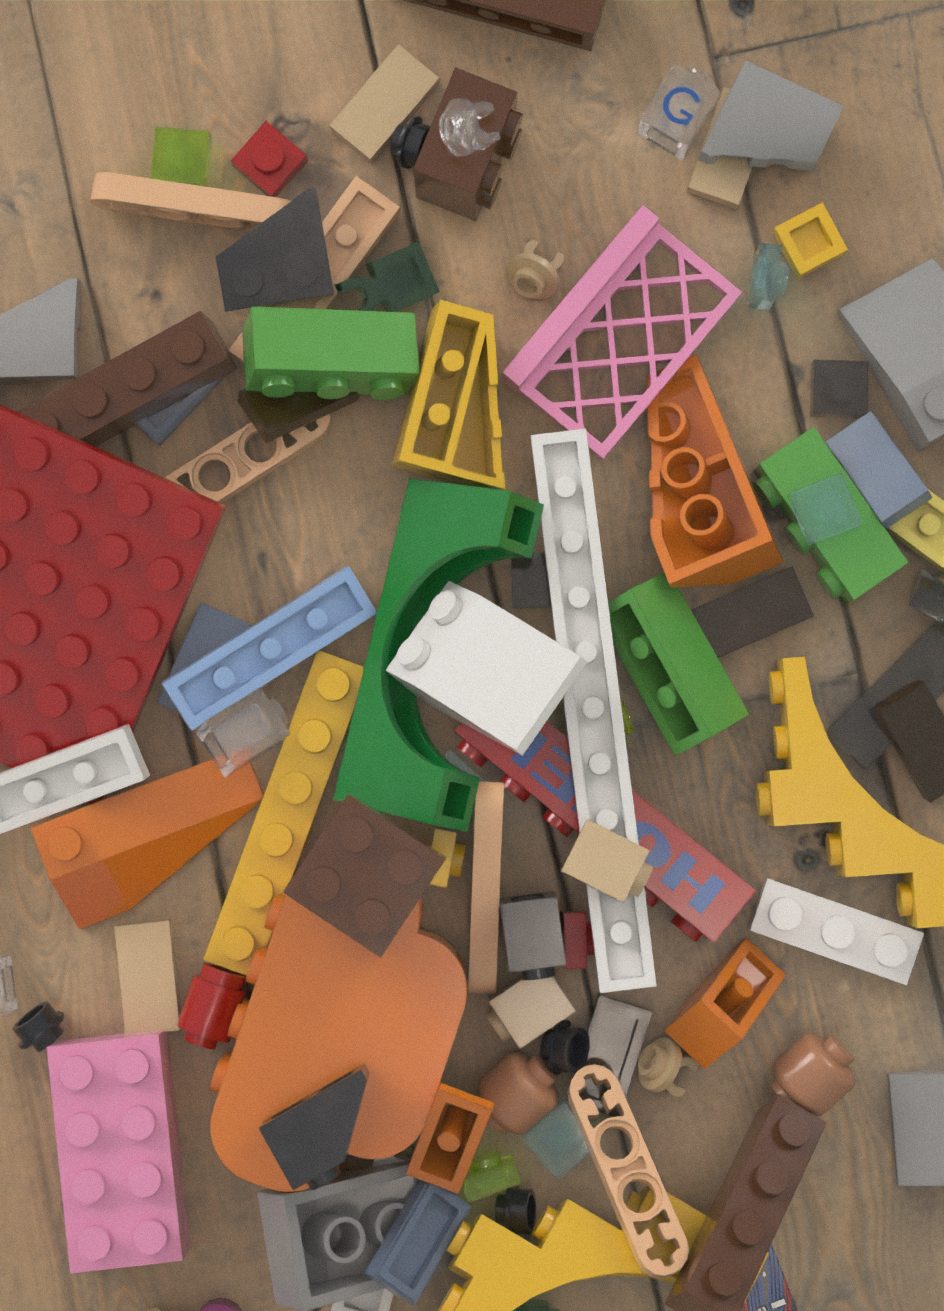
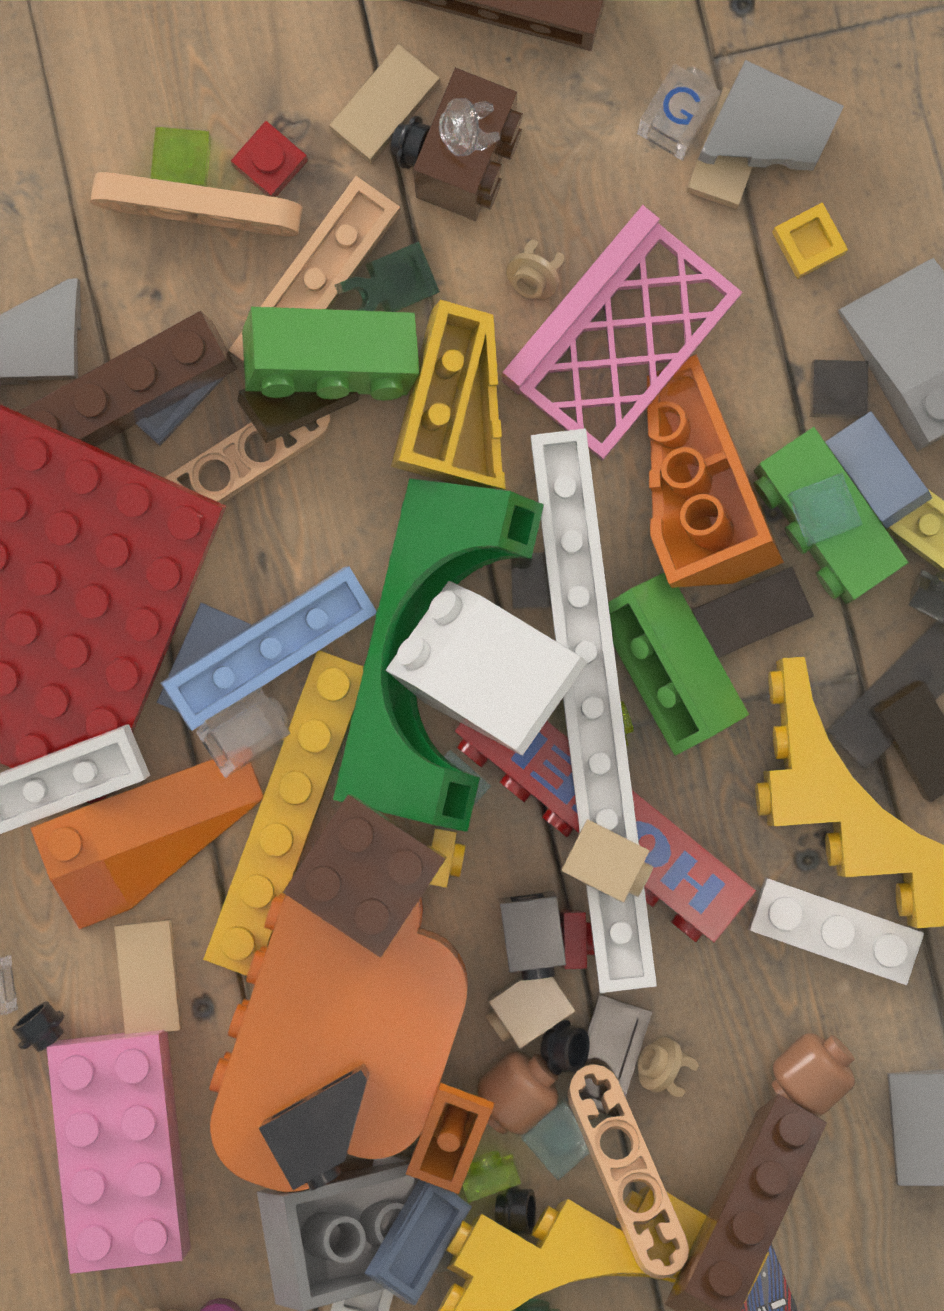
(211, 1005): red brick -> none
(278, 259): black wing -> none
(486, 888): light nougat beam -> none
(725, 1004): orange slope -> none
(768, 277): clear light blue plate -> none

